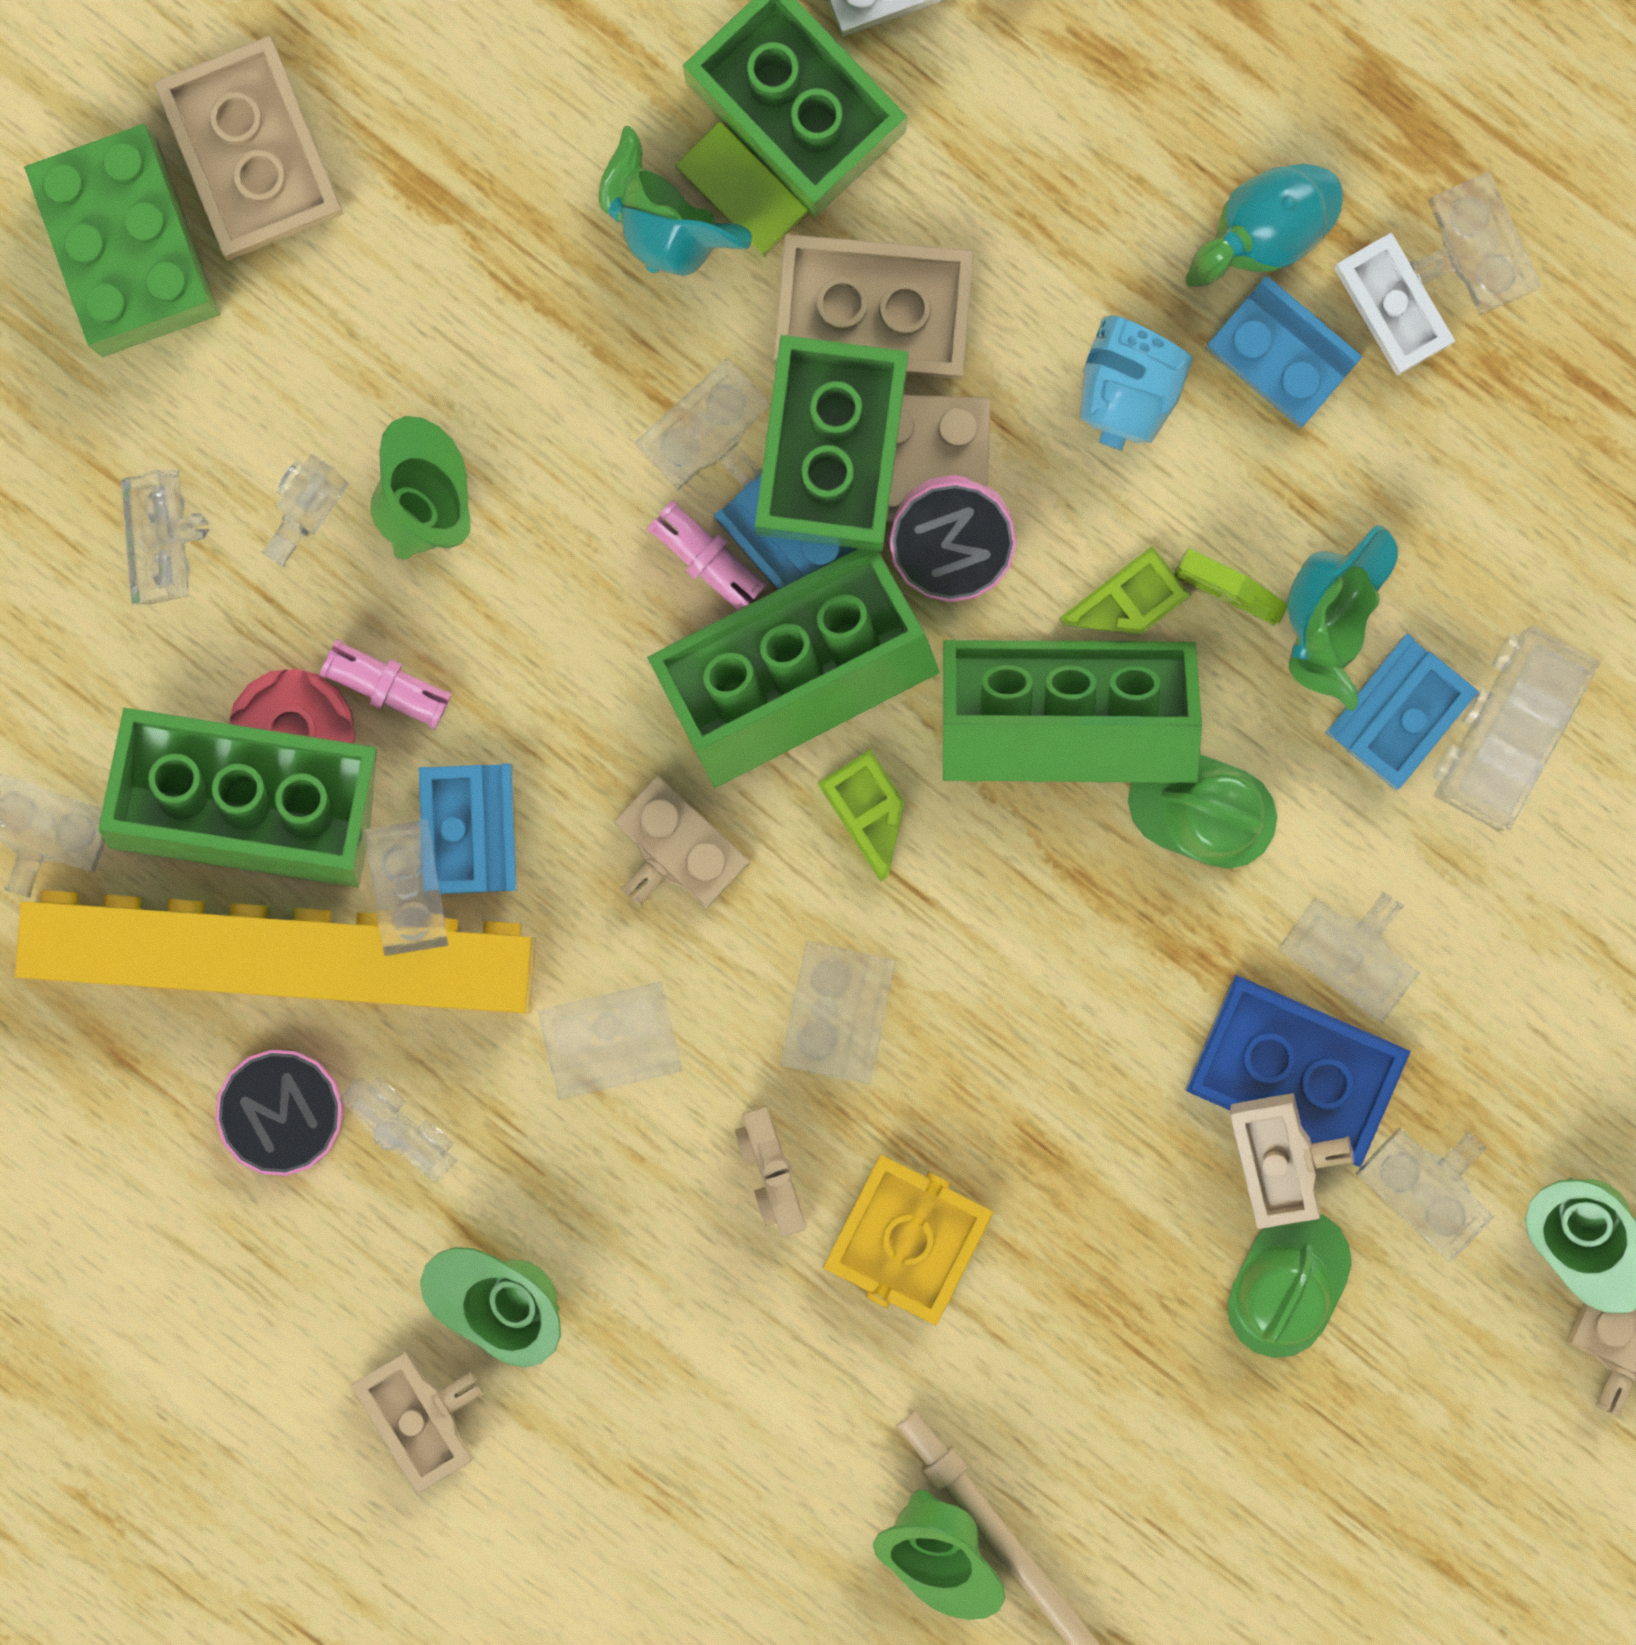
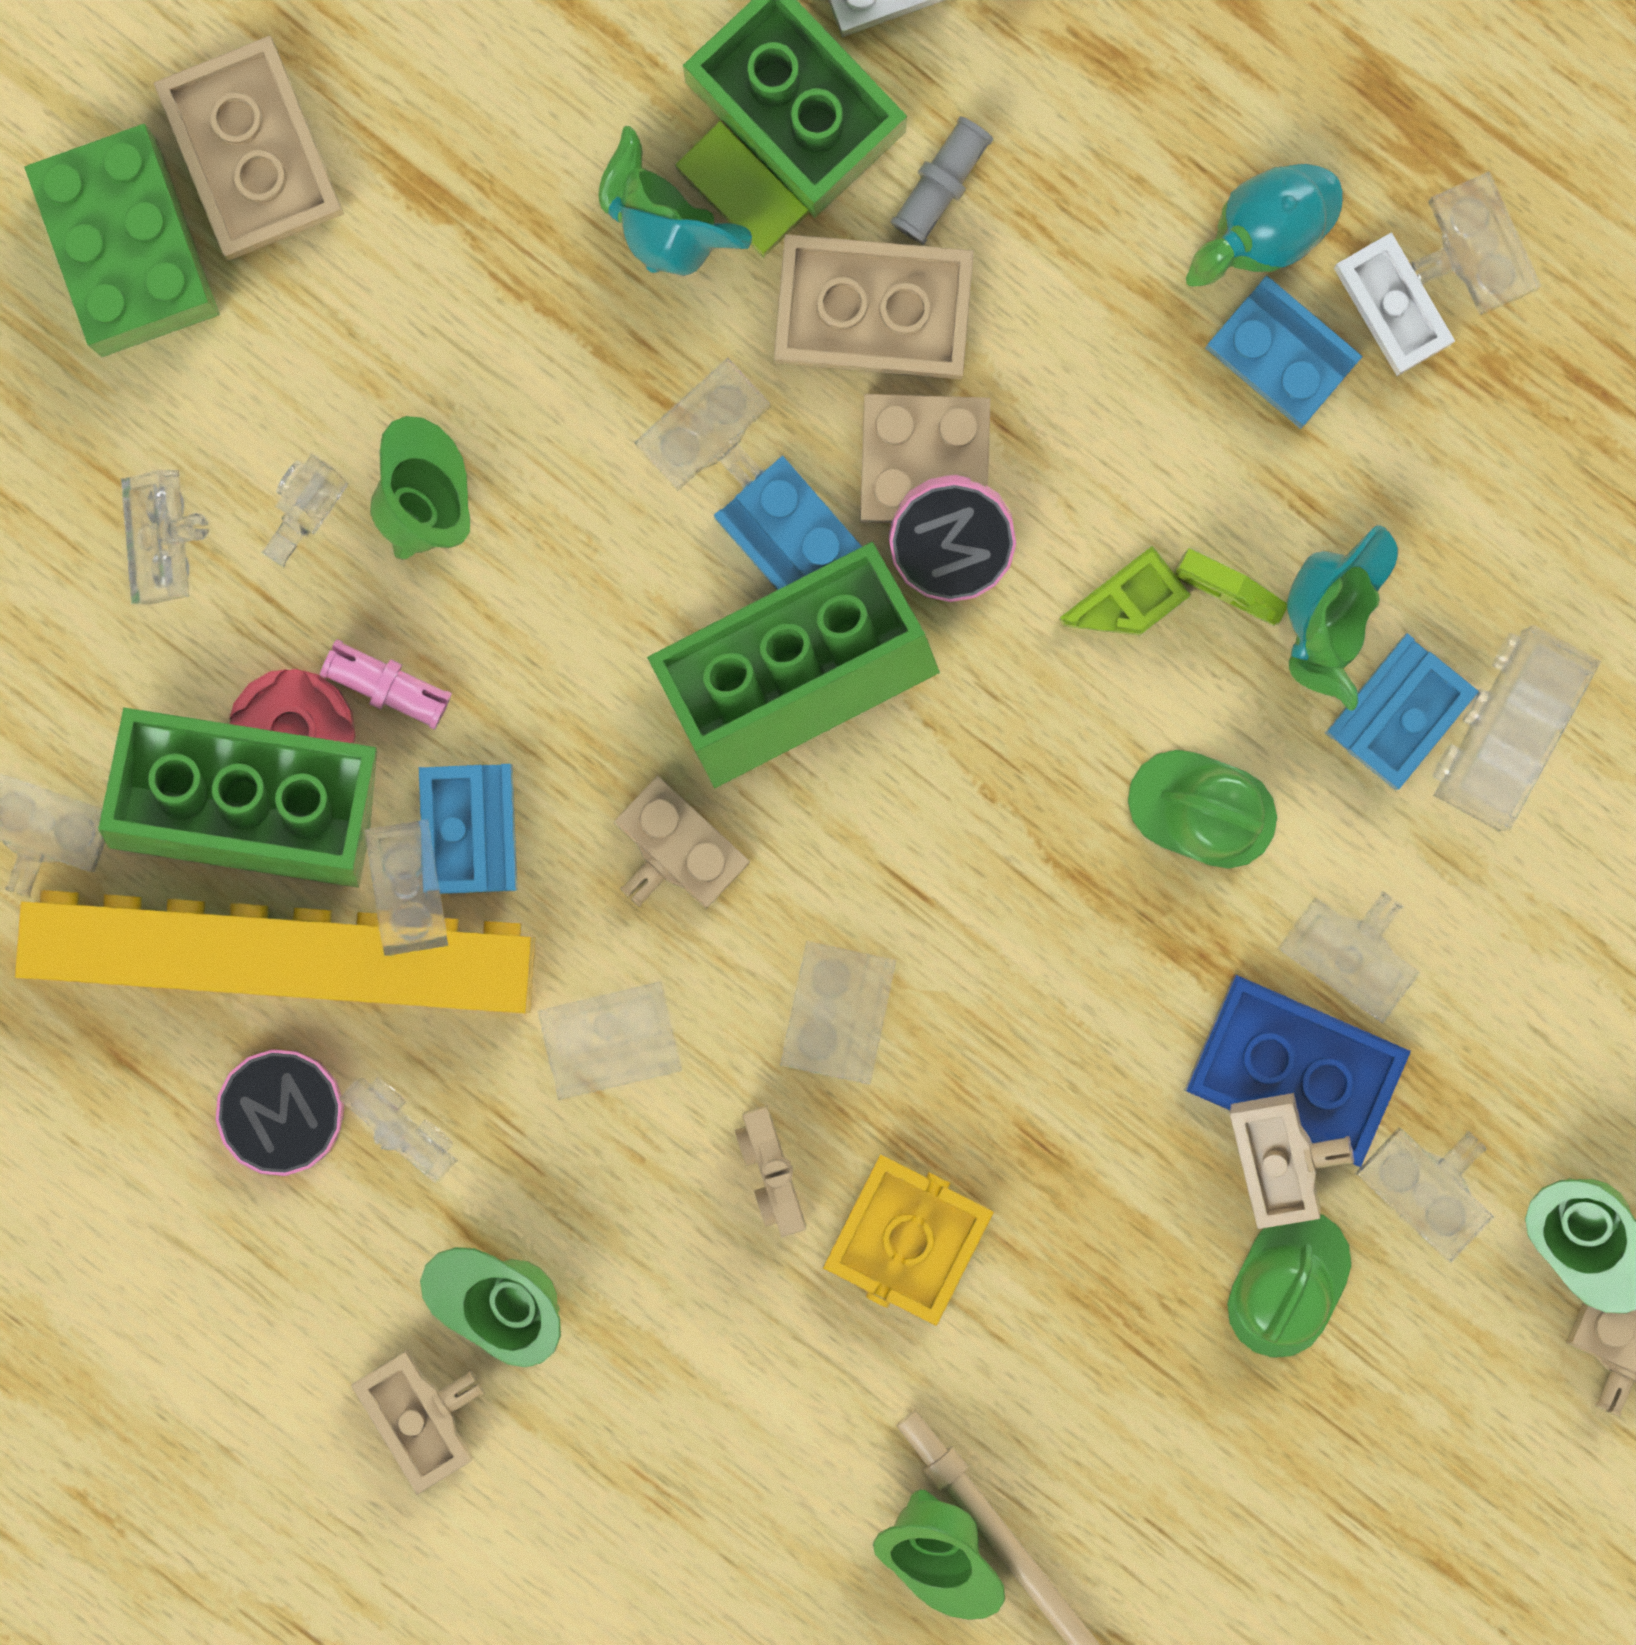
(706, 556): bright pink pin -> none
(831, 443): bright green brick -> none
(867, 808): lime tile -> none
(942, 180): none -> light grey pin
(1071, 711): bright green slope -> none
(1131, 382): medium azure helmet -> none

